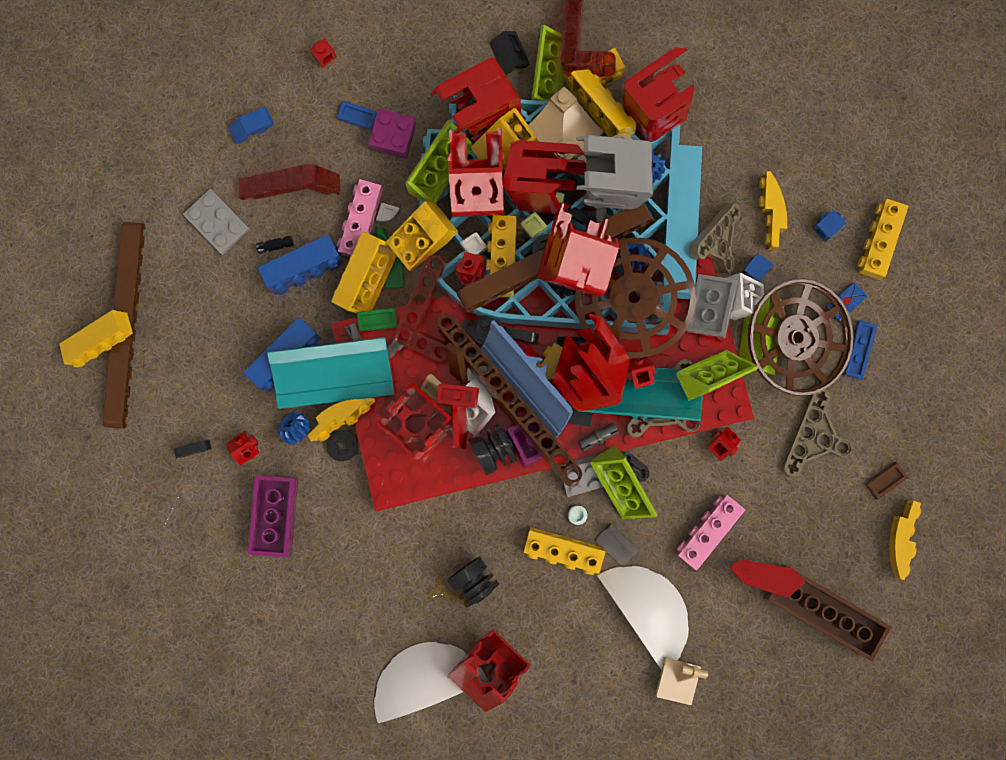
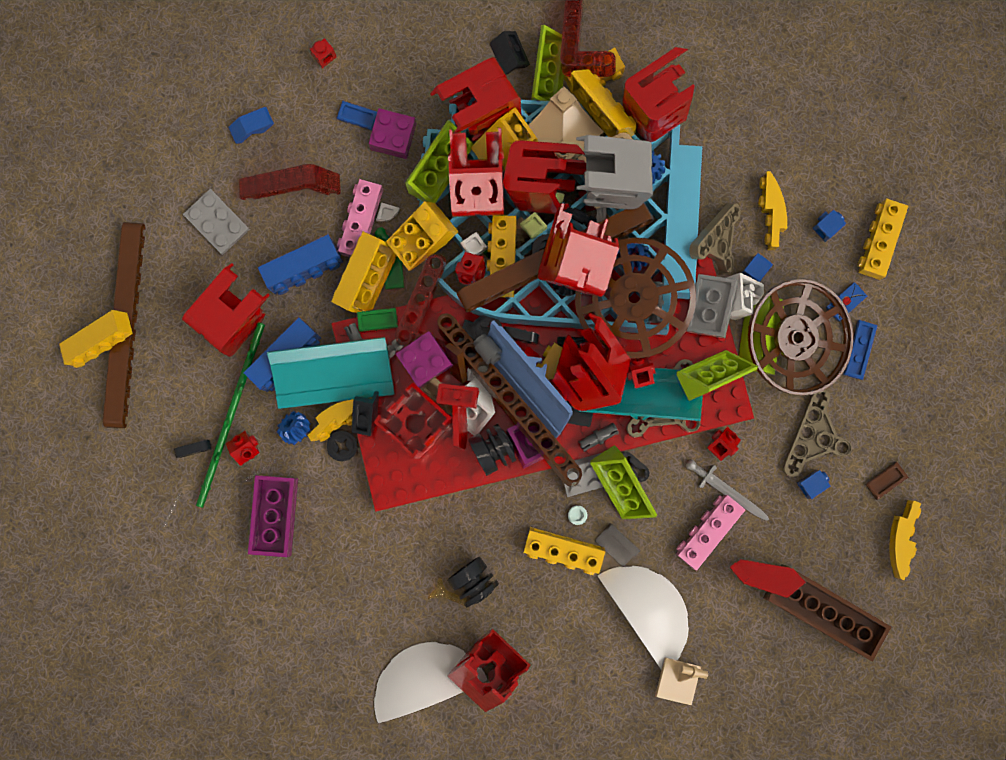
(223, 316): none -> red piece
(230, 415): none -> green plant
(274, 244): black axle -> none
(364, 414): none -> black panel
(424, 359): none -> magenta brick
(487, 349): none -> dark grey brick
(721, 486): none -> light grey sword
(814, 484): none -> blue brick

